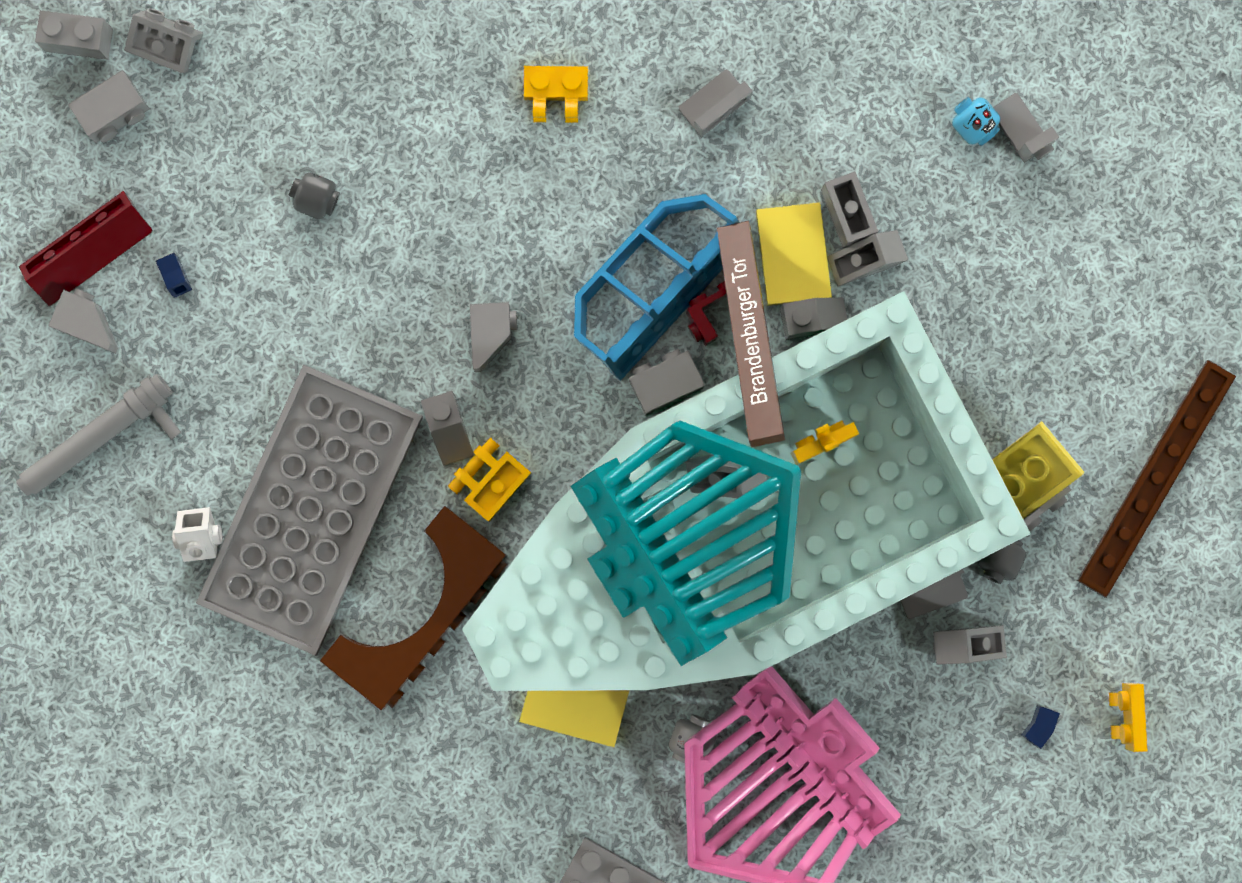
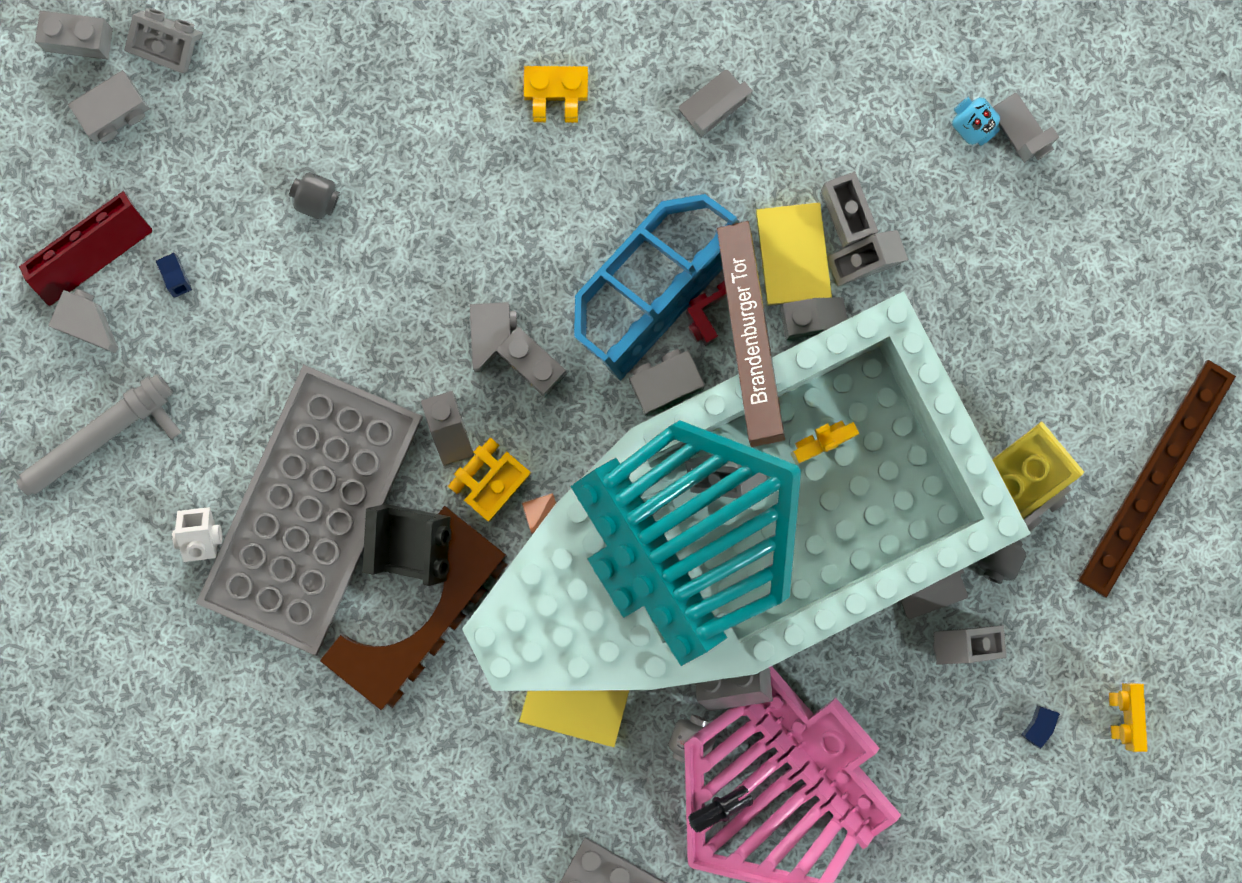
(407, 543): none -> pearl dark grey panel
(531, 362): none -> light grey brick
(537, 510): none -> nougat slope
(719, 809): none -> black axle
(735, 691): none -> light grey brick

